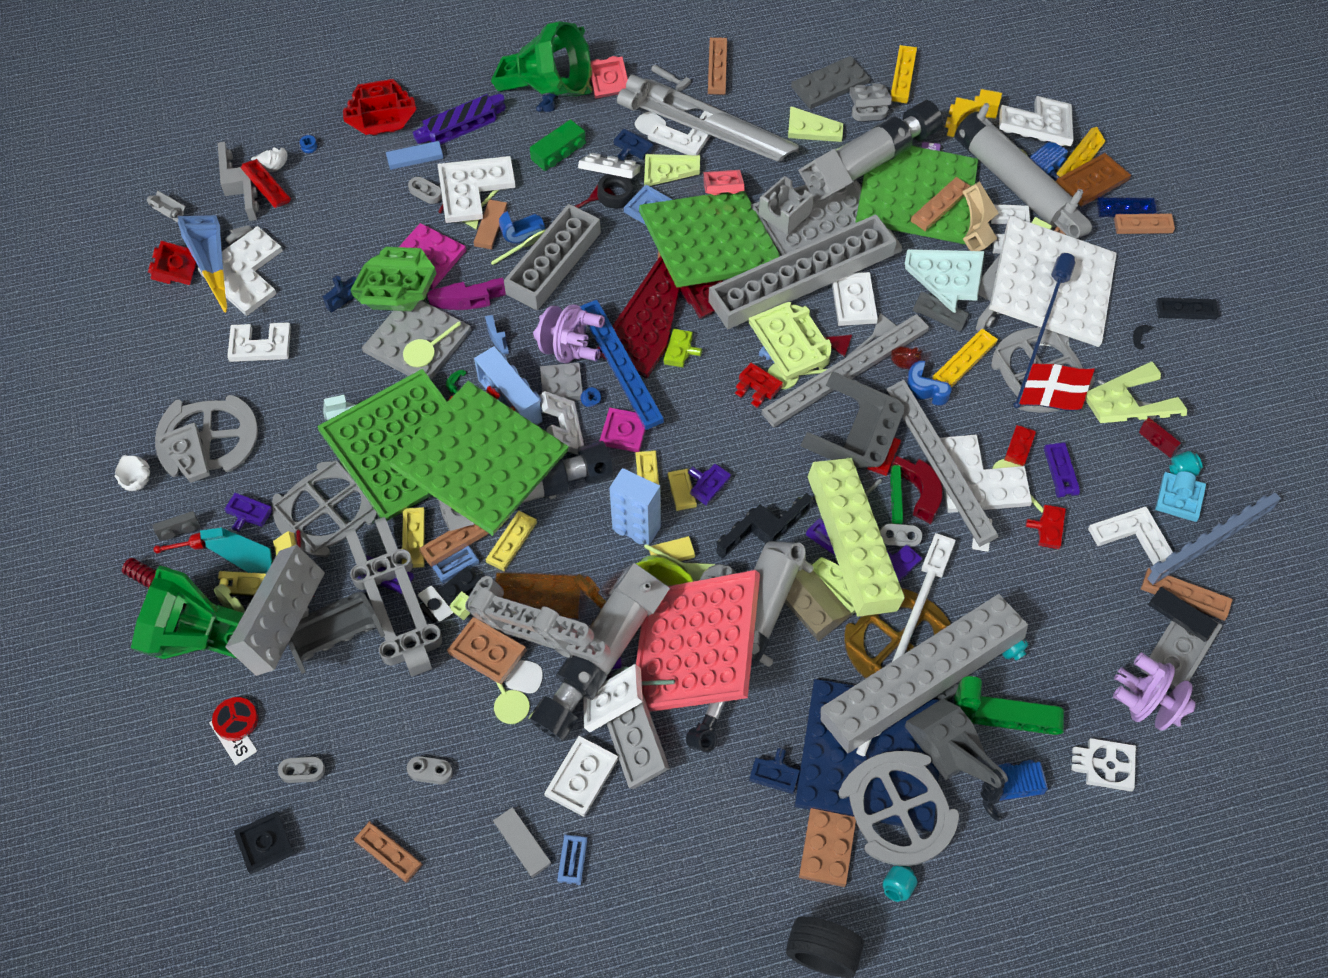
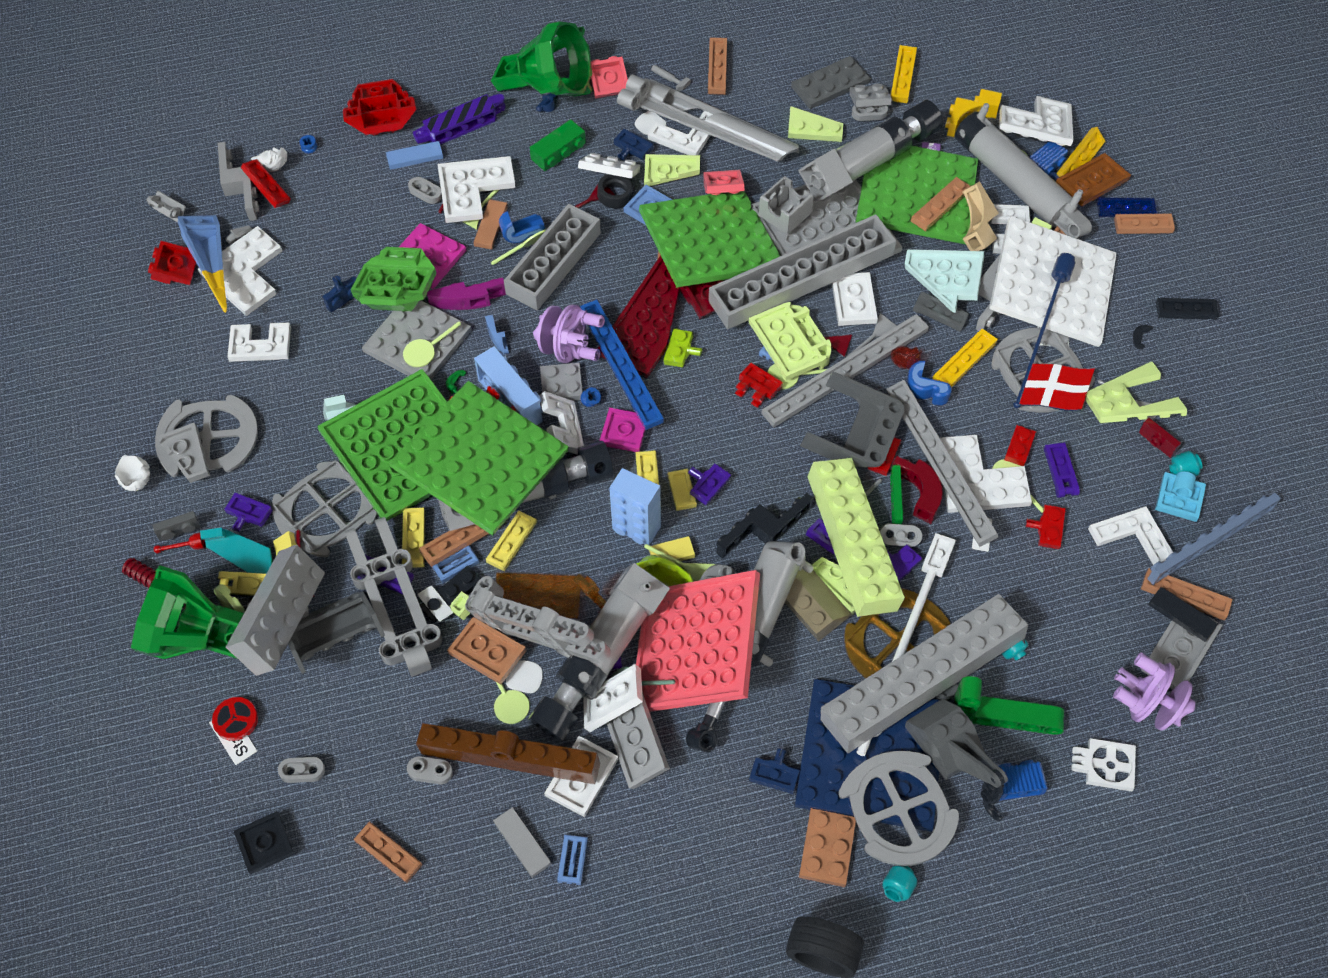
(508, 752): none -> reddish brown hinge

